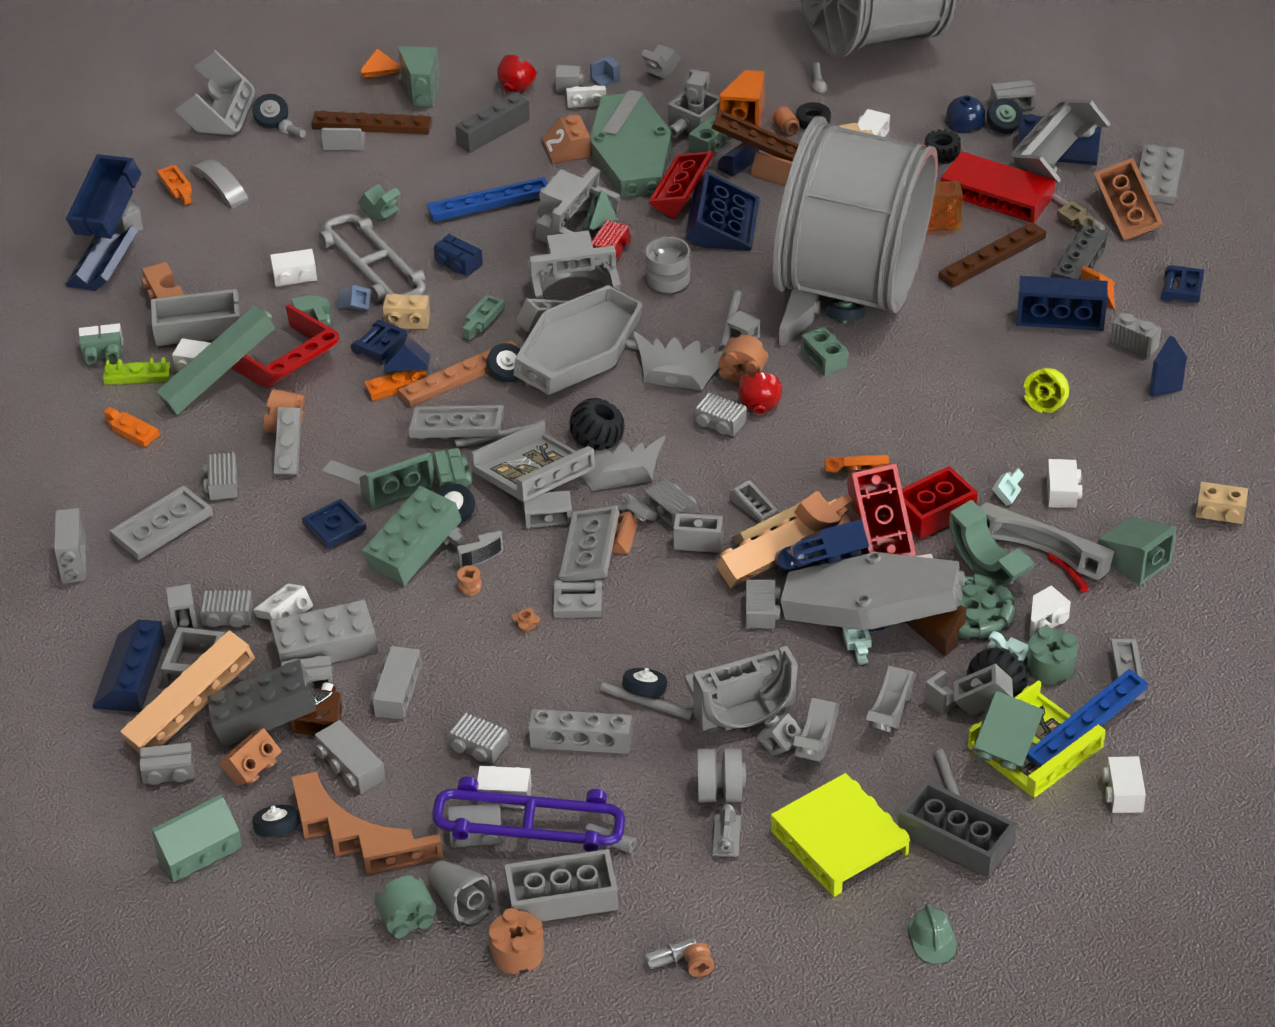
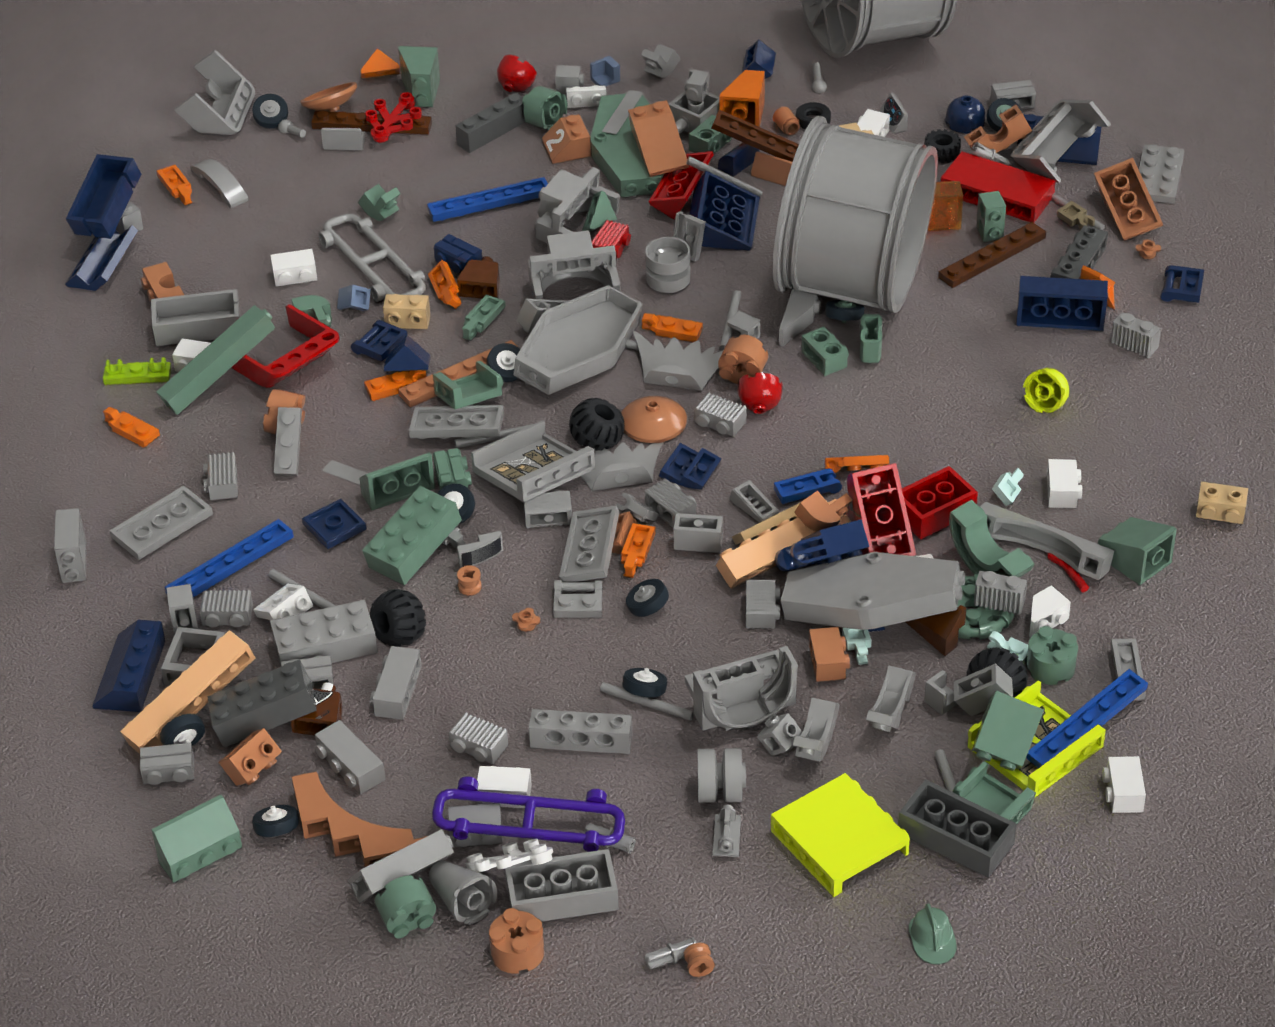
(96, 347): sand green hips -> none
(183, 729): none -> black wheel
(235, 557): none -> blue plate
(283, 580): none -> light grey bar
(330, 98): none -> nougat dish
(381, 133): none -> red plant
(397, 617): none -> black wheel
(404, 862): none -> light grey slope
(445, 284): none -> orange hinge
(469, 389): none -> sand green panel
(479, 279): none -> reddish brown torso
(534, 851): none -> white plant
(544, 107): none -> sand green brick
(636, 547): none -> orange hinge
(647, 597): none -> black wheel
(654, 419): none -> nougat dish
(657, 138): none -> nougat slope
(672, 327): none -> orange hinge
(689, 467): none -> dark blue slope
(691, 231): none -> light grey plate
(704, 167): none -> light grey bar
(759, 58): none -> dark blue brick
(805, 485): none -> blue plate
(828, 654): none -> nougat brick
(870, 338): none -> sand green brick
(898, 115): none -> slope
(984, 152): none -> light grey axle
(991, 216): none -> sand green brick
(994, 795): none -> sand green panel
(1000, 592): none -> light grey brick
(1013, 128): none -> nougat arch
(1148, 249): none -> nougat plate
(1168, 369): dark blue slope -> none

